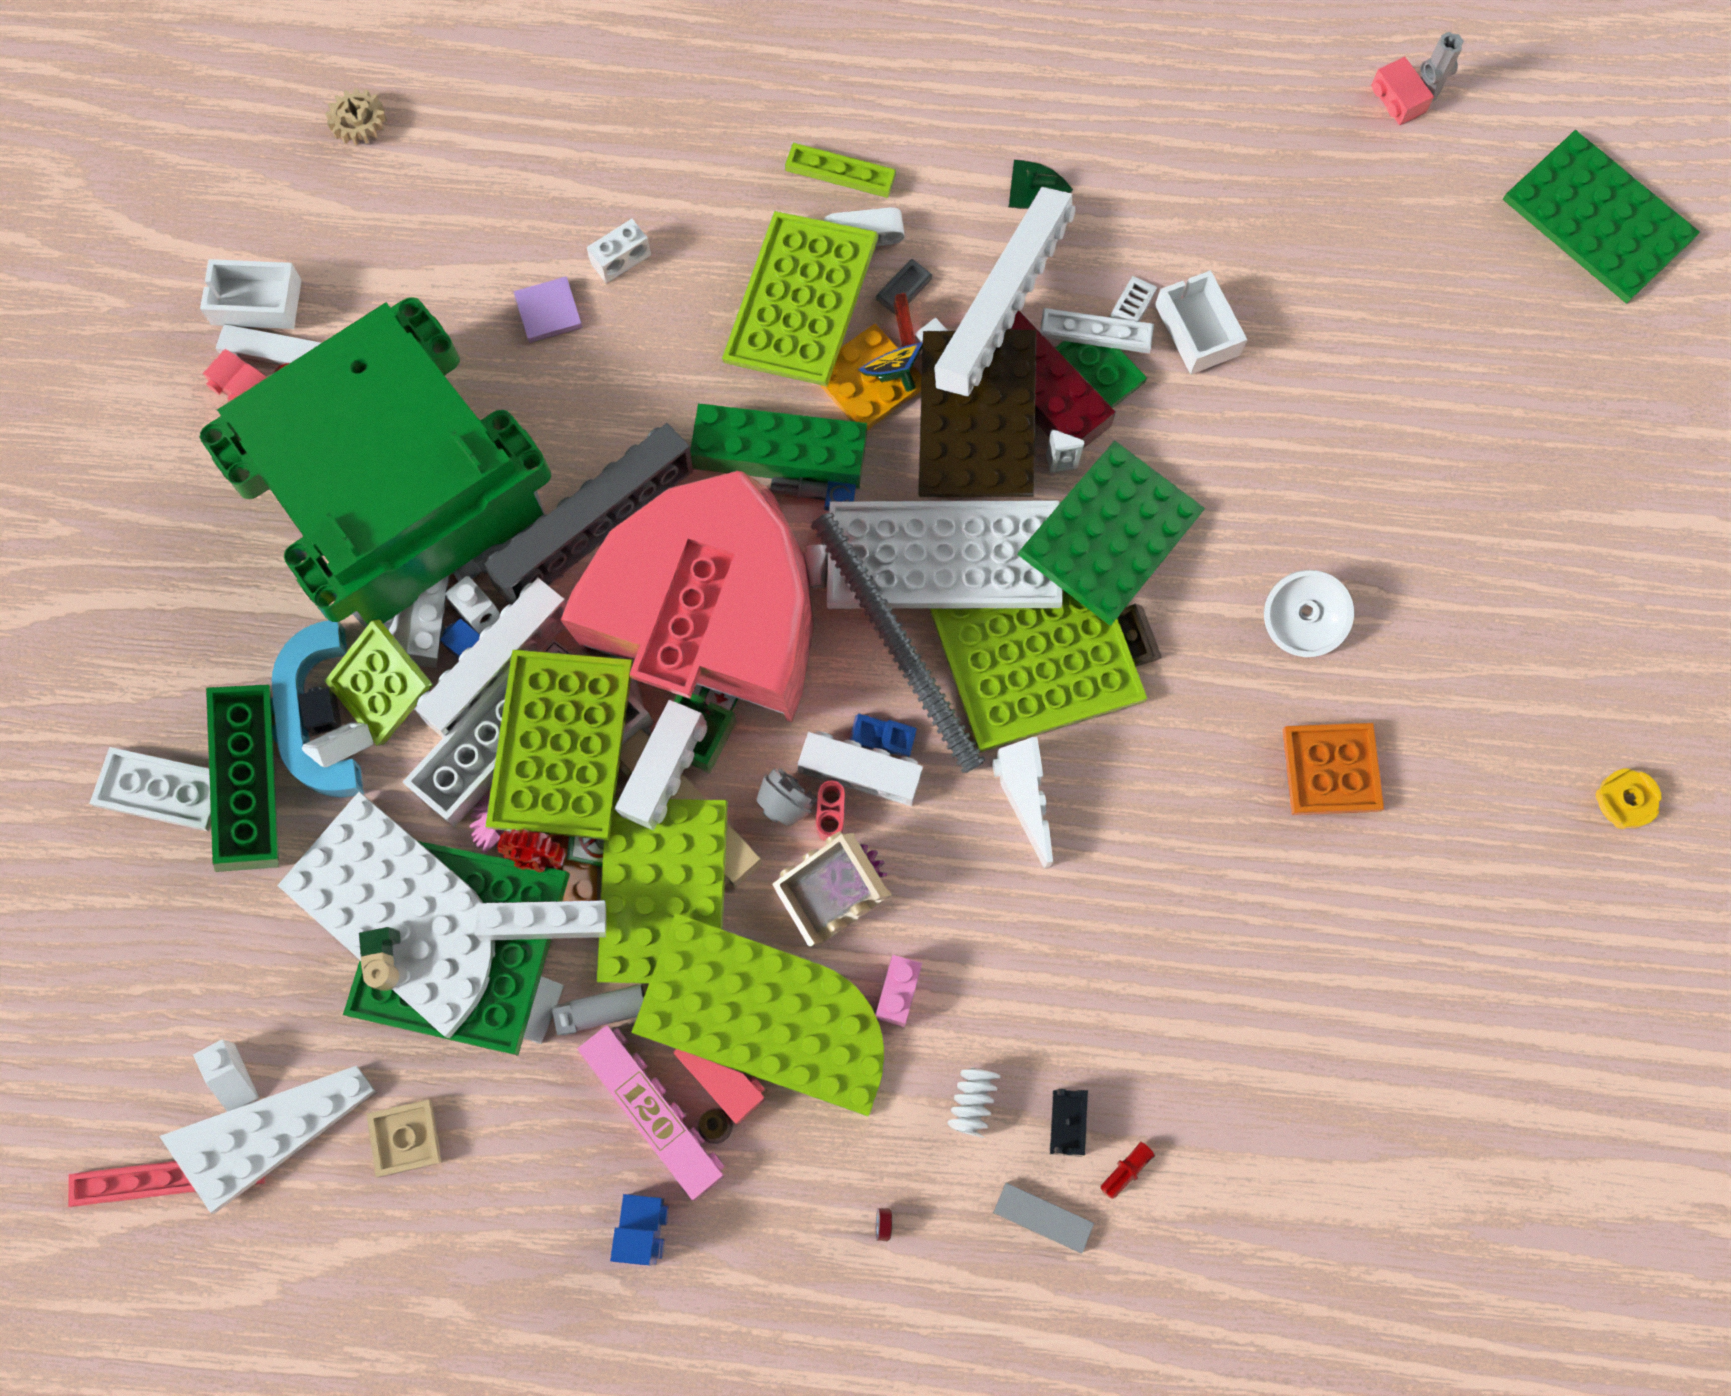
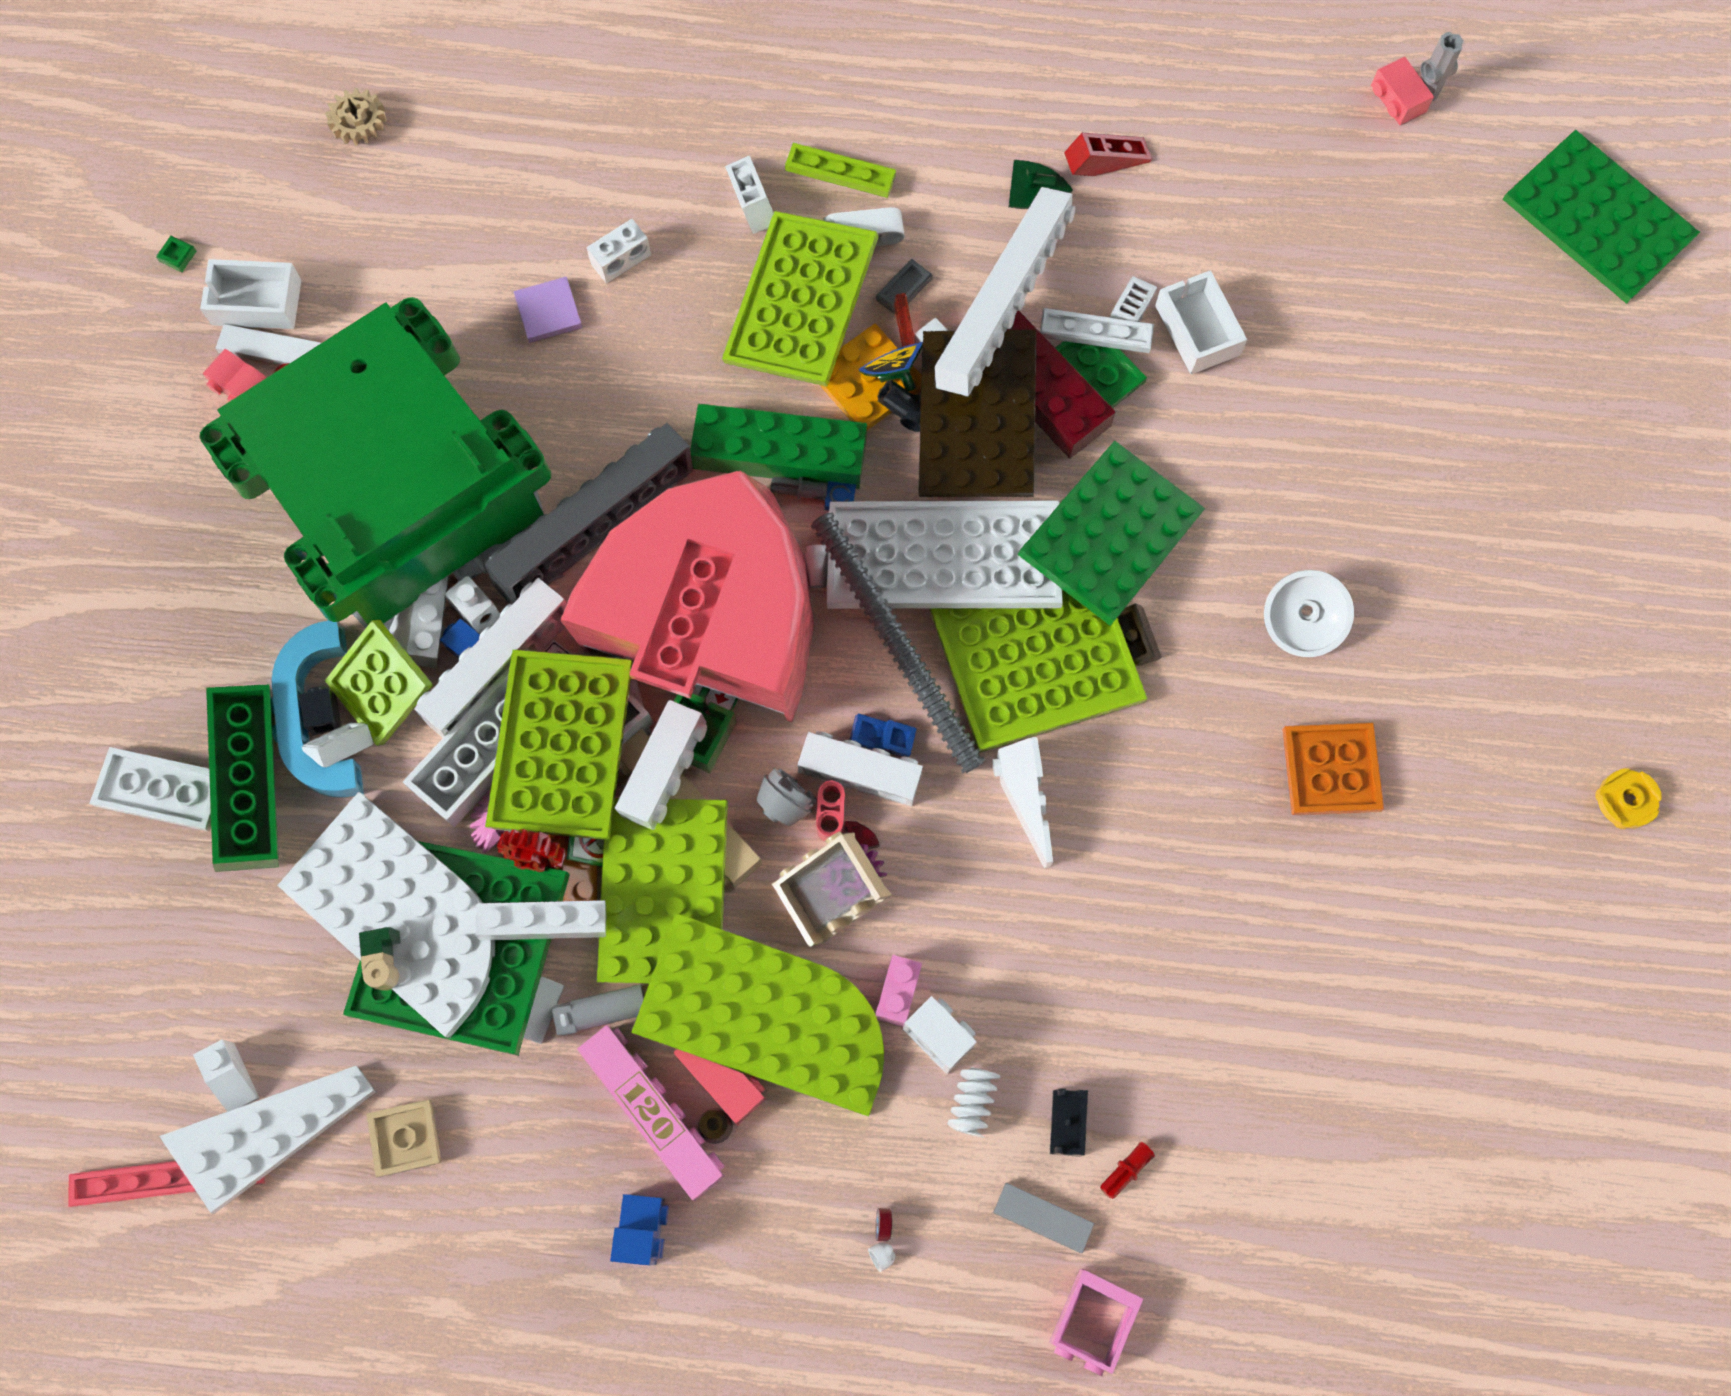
(176, 254): none -> green tile
(750, 194): none -> white slope
(862, 834): none -> dark red tile
(882, 1256): none -> white hinge
(902, 404): none -> black piece
(940, 1033): none -> white brick
(1063, 452): white slope -> none
(1104, 153): none -> red slope
(1111, 1291): none -> bright pink window

